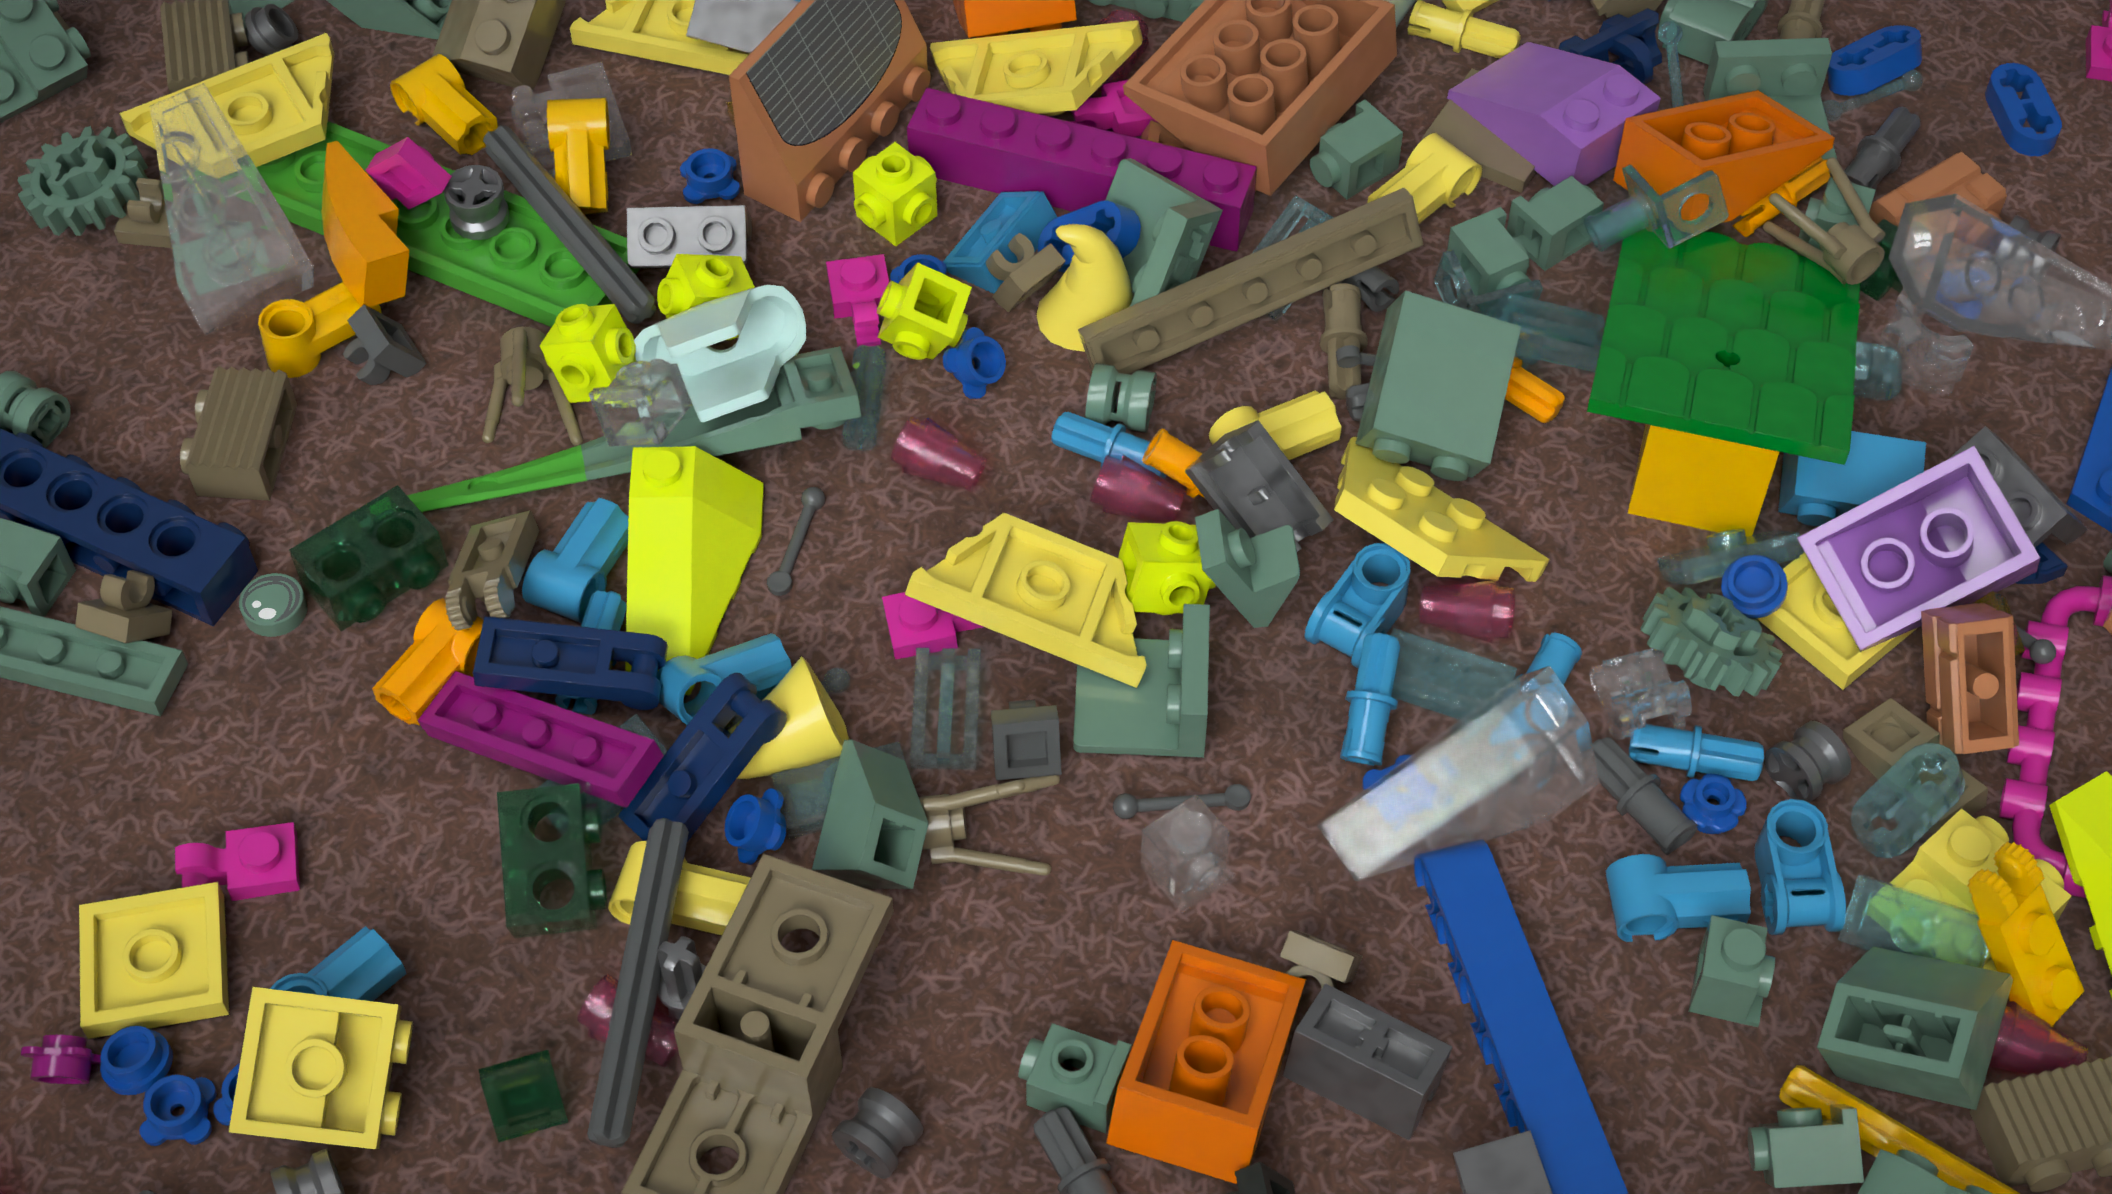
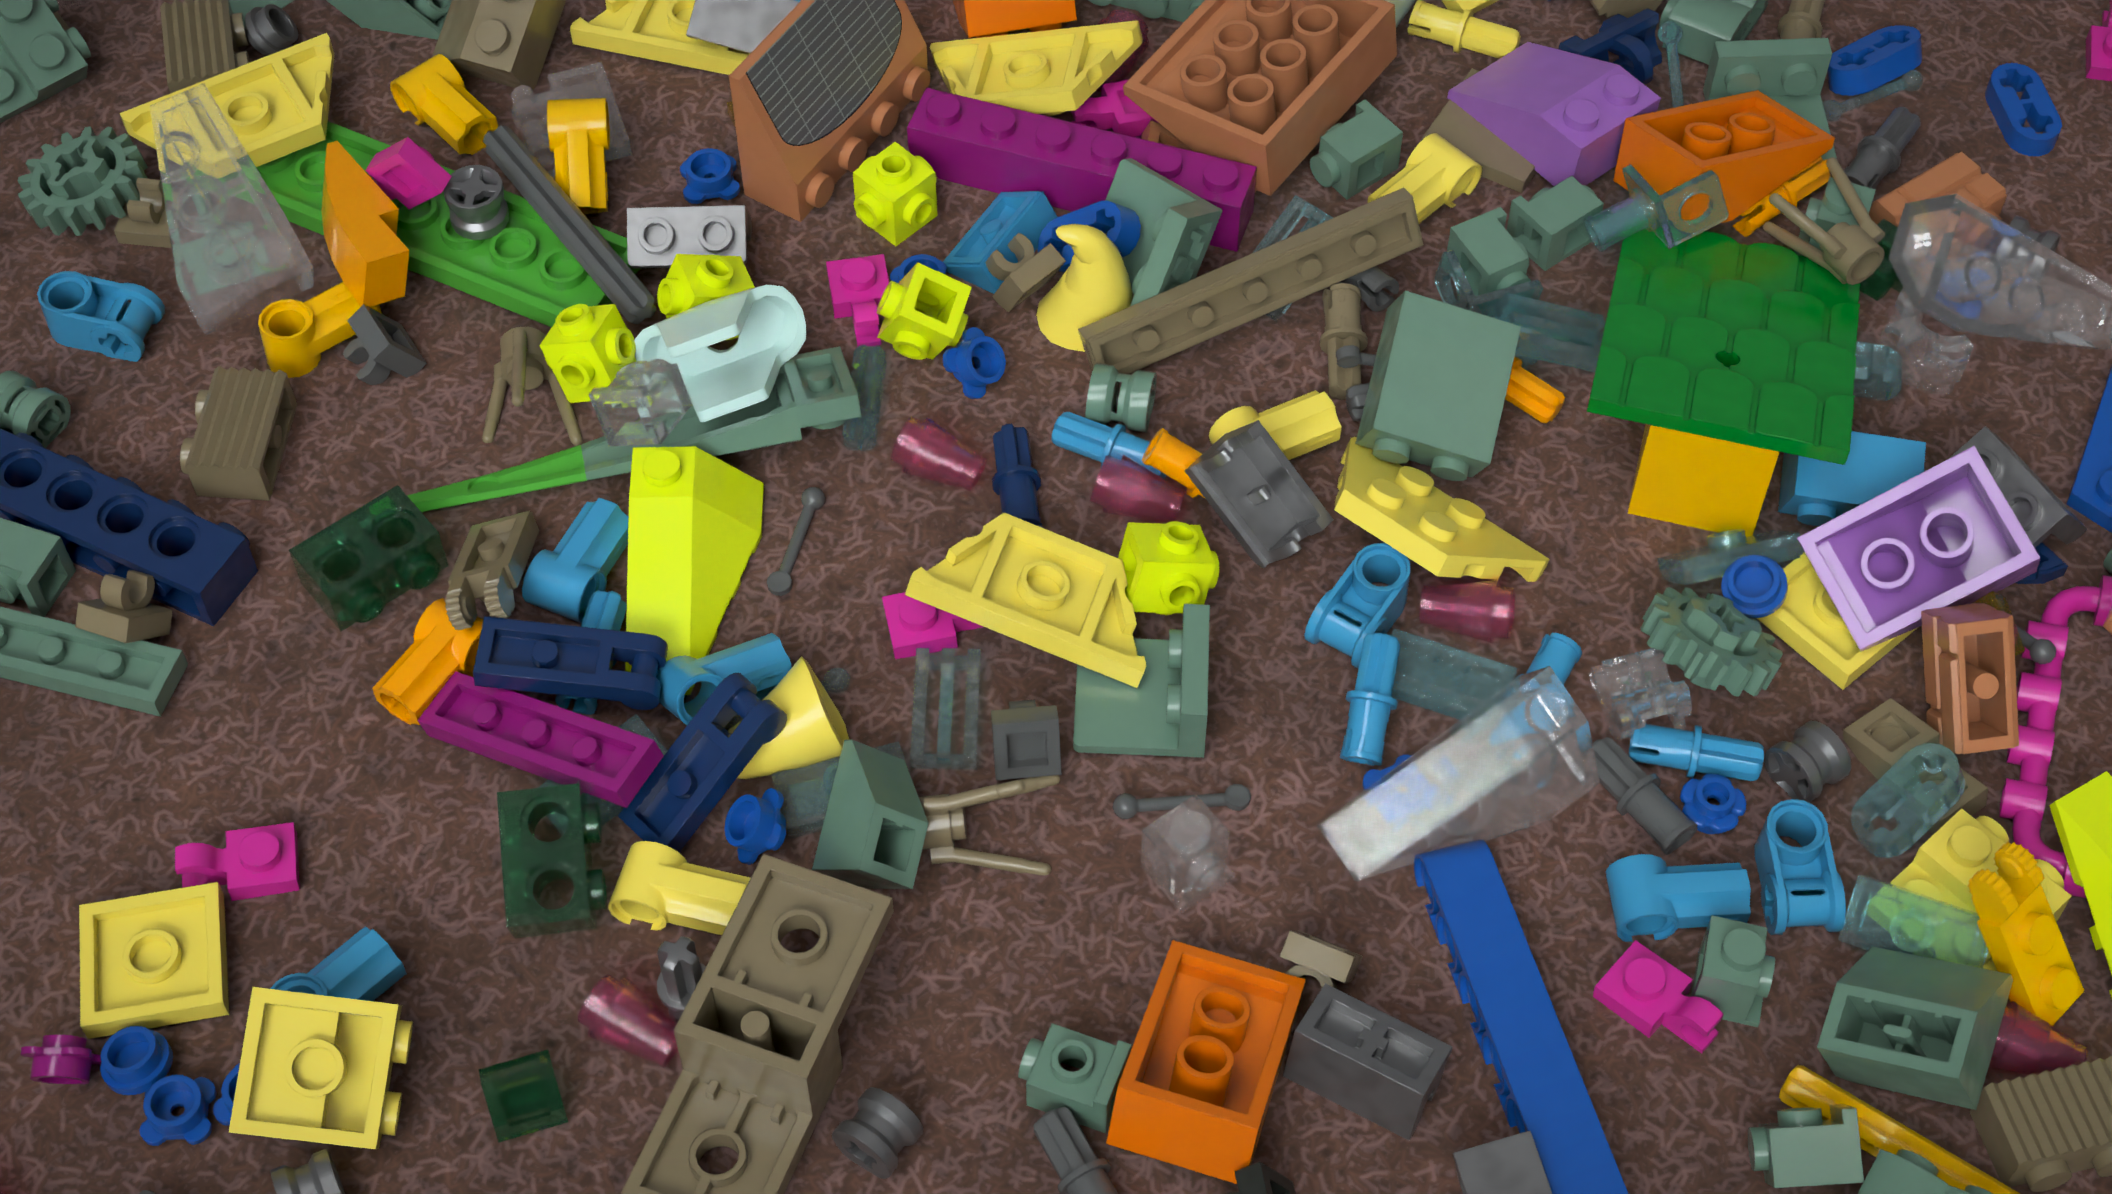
(96, 314): none -> dark azure piece
(273, 604): sand green tile -> none
(638, 985): dark grey axle -> none
(1015, 476): none -> dark blue axle
(1249, 571): sand green slope -> none
(1654, 993): none -> dark pink plate

